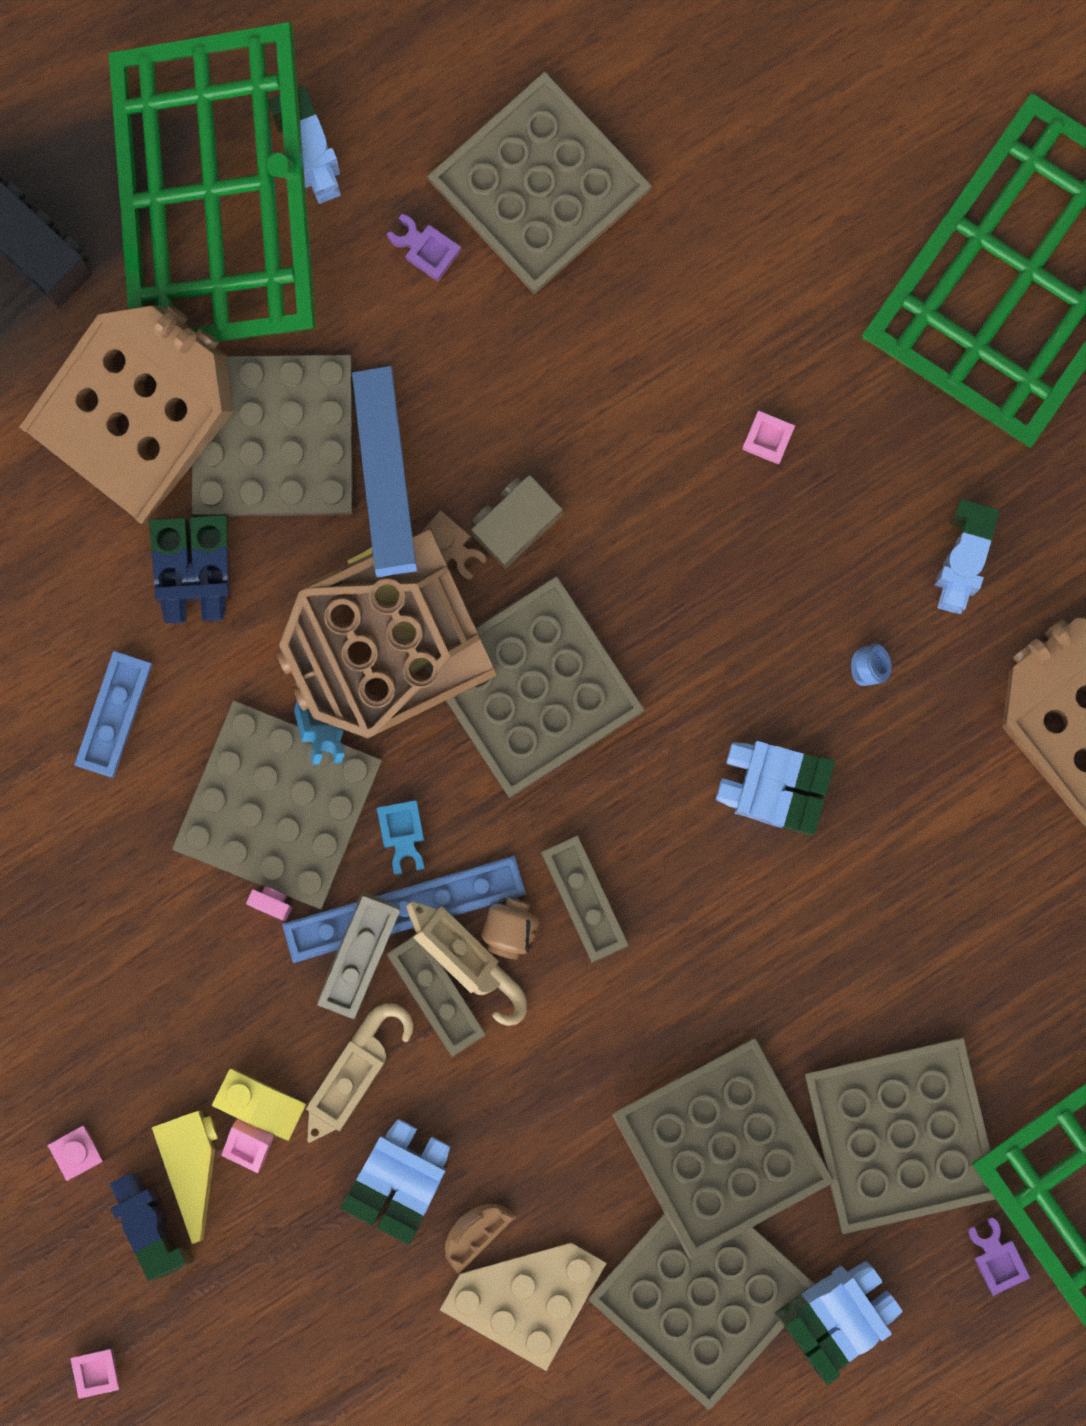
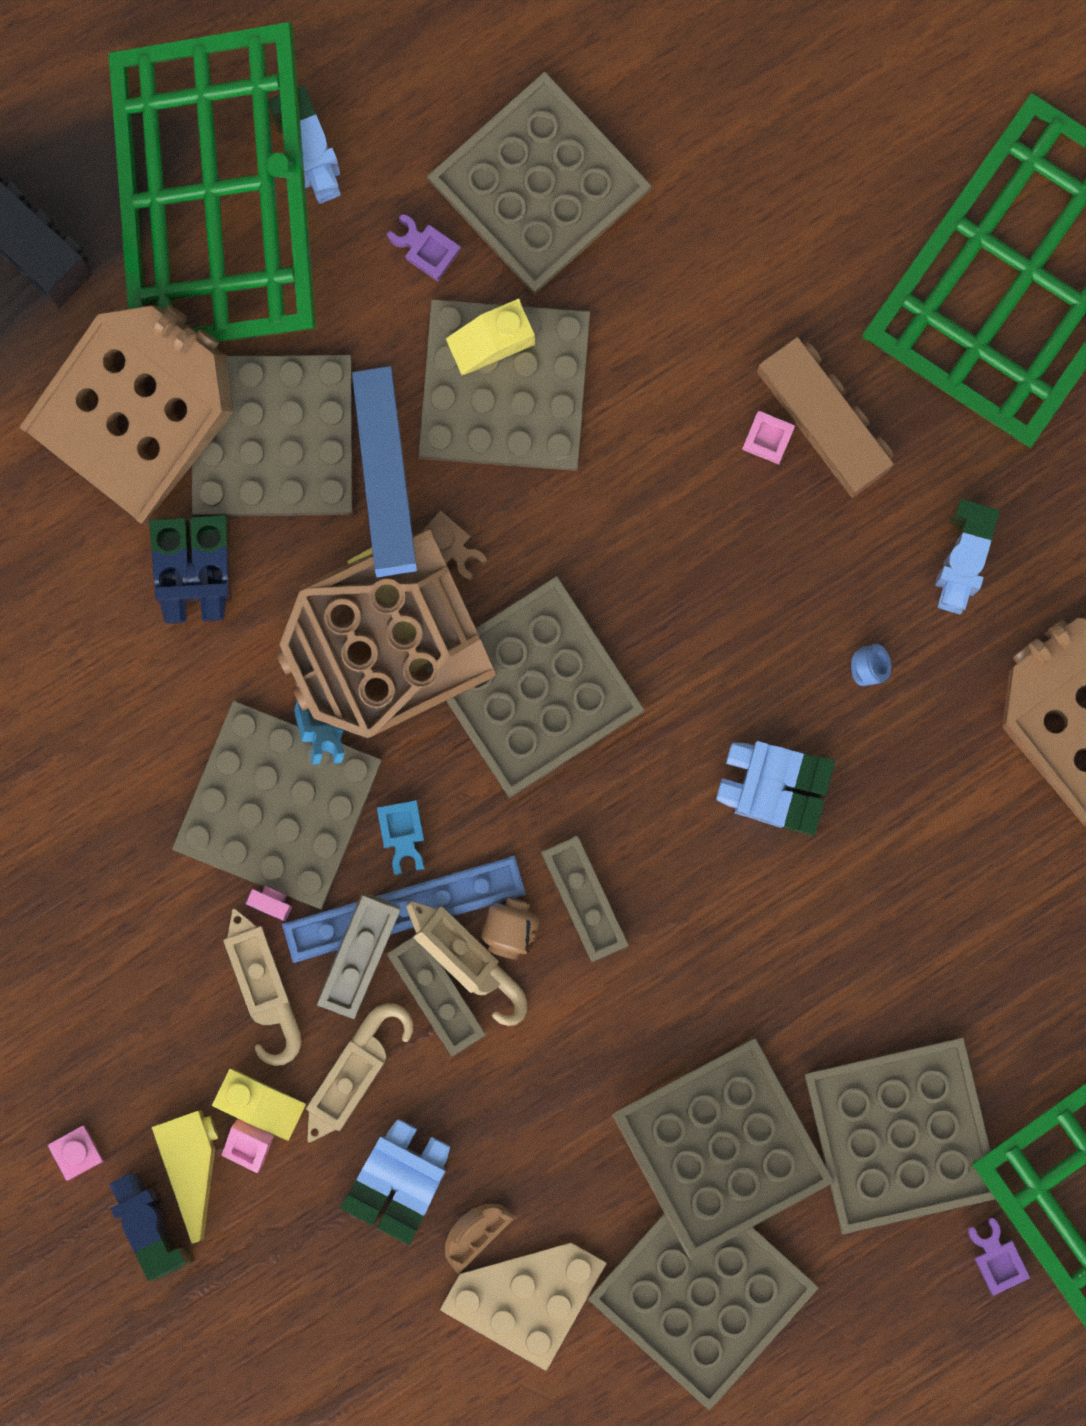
(95, 1373): bright pink plate -> none
(113, 714): medium blue plate -> none
(262, 985): none -> tan plate
(491, 337): none -> light yellow slope
(513, 409): none -> dark tan plate
(516, 520): dark tan brick -> none
(826, 417): none -> medium nougat brick
(837, 1320): light blue hips -> none

